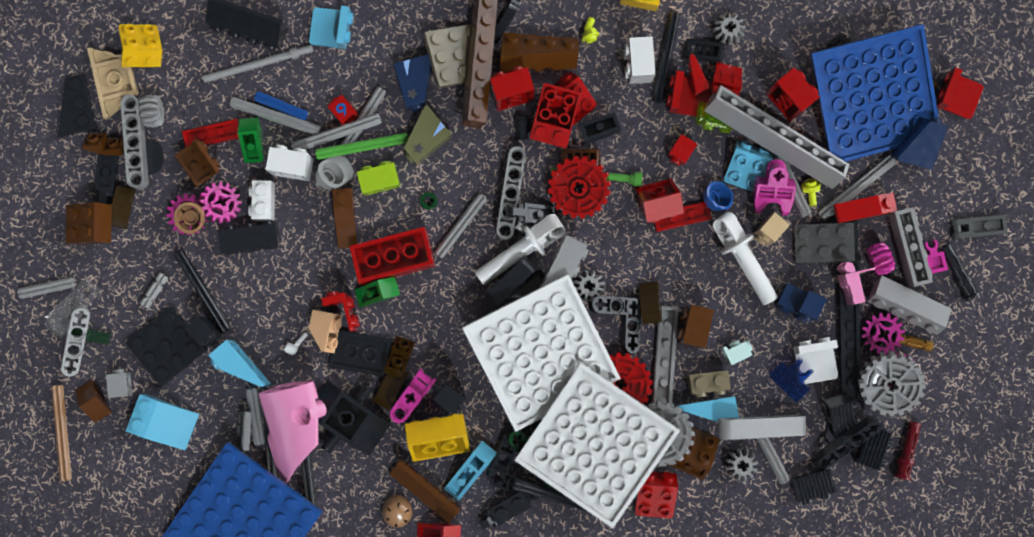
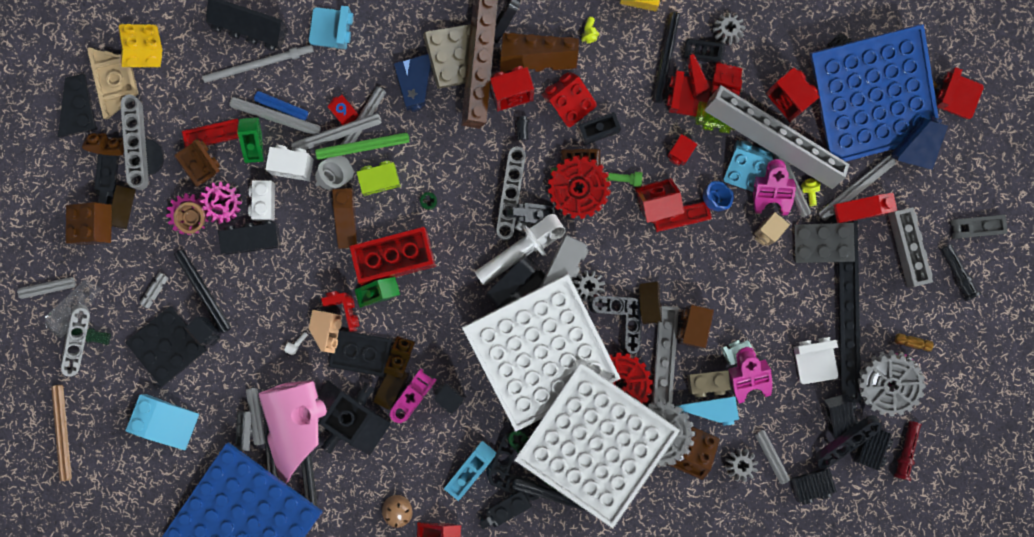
(92, 401): reddish brown slope -> none
(119, 384): light grey brick -> none
(151, 111): light grey gear -> none
(233, 360): medium azure slope -> none
(425, 491): reddish brown fence -> none
(426, 137): olive slope -> none
(437, 437): yellow brick -> none
(460, 226): light grey axle -> none
(555, 115): red slope -> none
(640, 60): white brick -> none
(657, 495): red bracket -> none
(737, 241): white piece -> none
(750, 375): none -> dark pink piece
(762, 427): light grey beam -> none
(792, 379): clear blue plate -> none
(803, 304): dark blue brick -> none
(851, 283): bright pink piece -> none
(880, 258): dark pink gear -> none
(891, 329): dark pink gear -> none
(909, 305): light grey brick -> none
(935, 259): dark pink plate -> none

